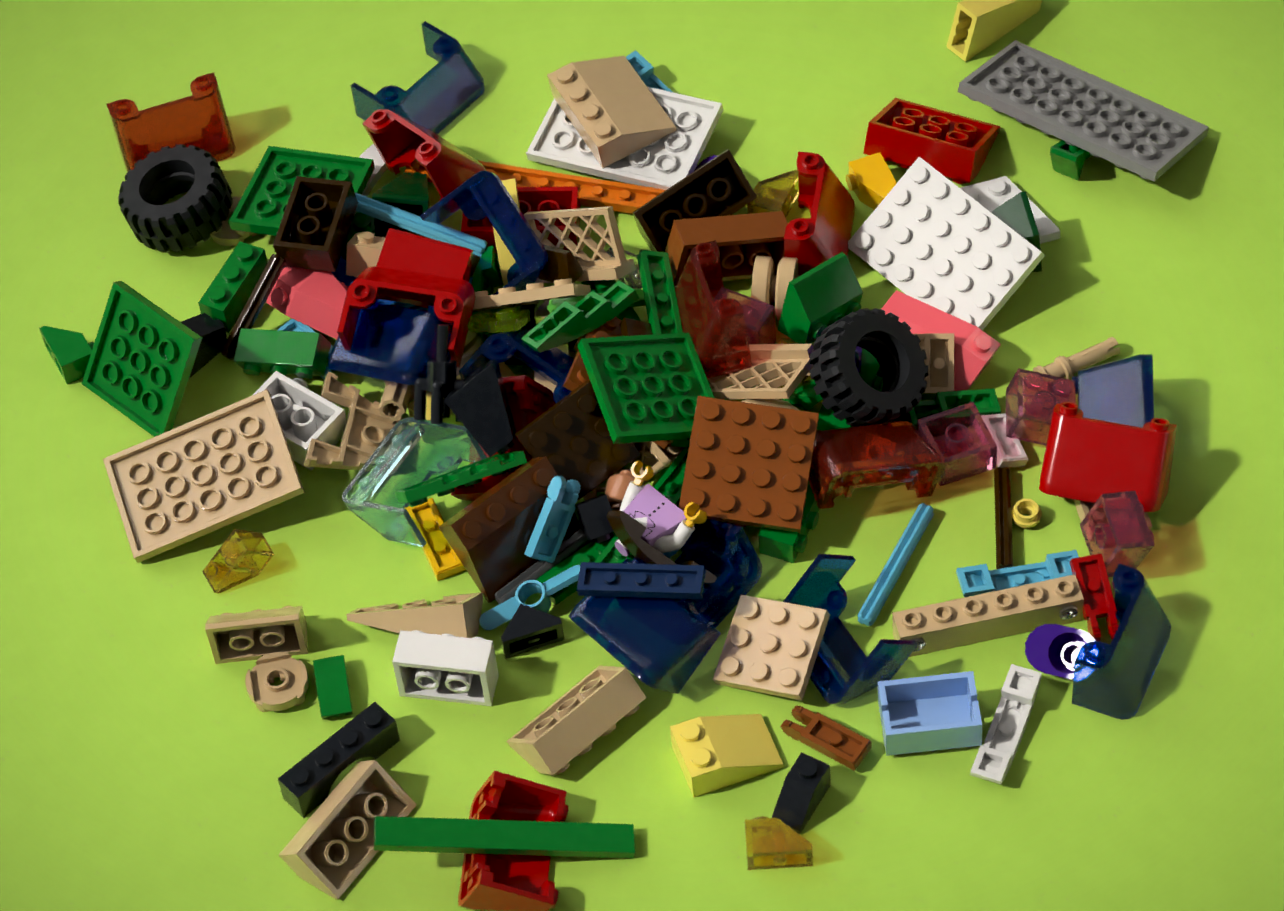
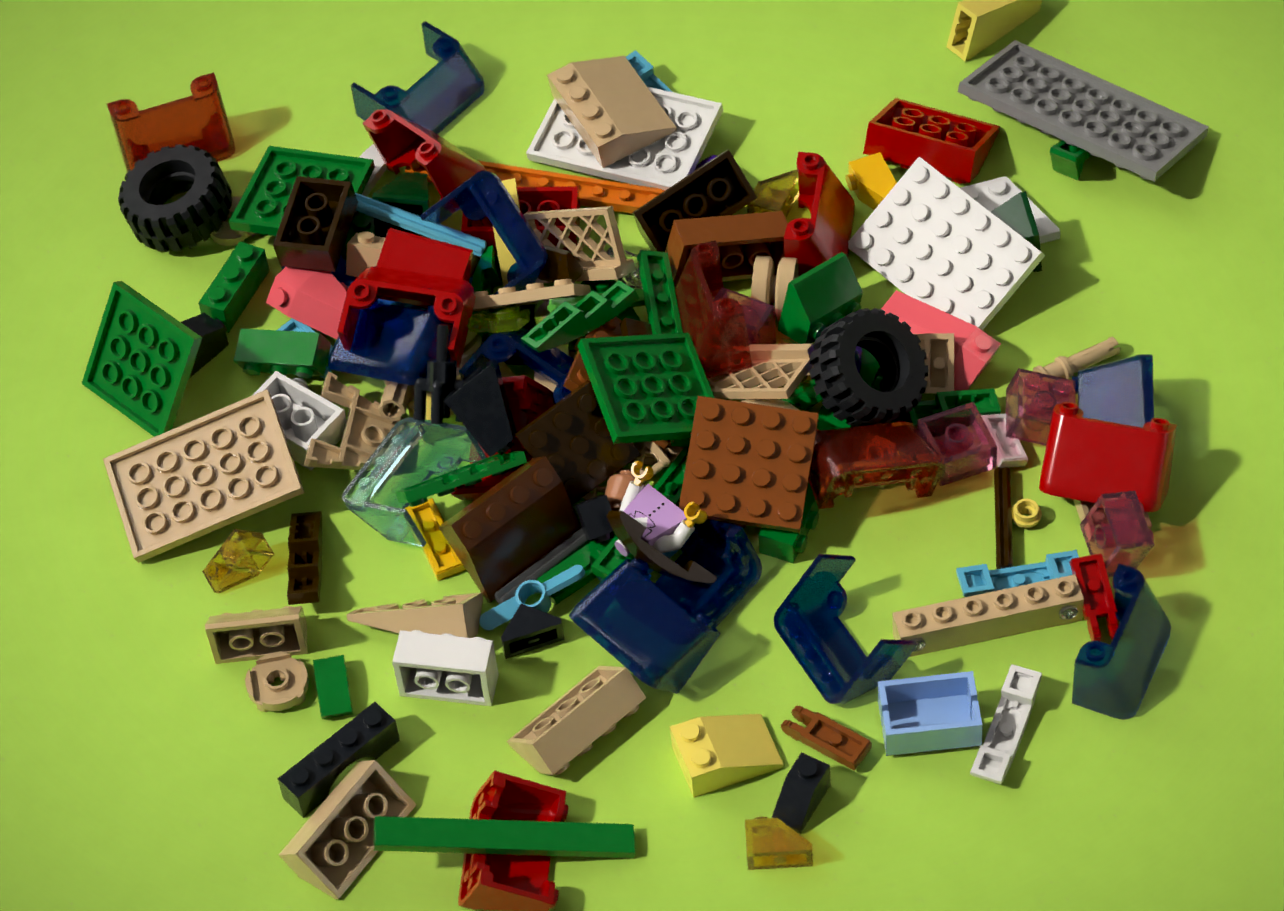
(68, 351): green slope -> none
(255, 303): dark brown axle -> none
(304, 558): none -> dark brown slope
(553, 519): medium azure hinge -> none
(641, 580): dark blue plate -> none
(771, 647): tan plate -> none
(895, 564): medium azure axle -> none
(1055, 648): dark purple piece -> none

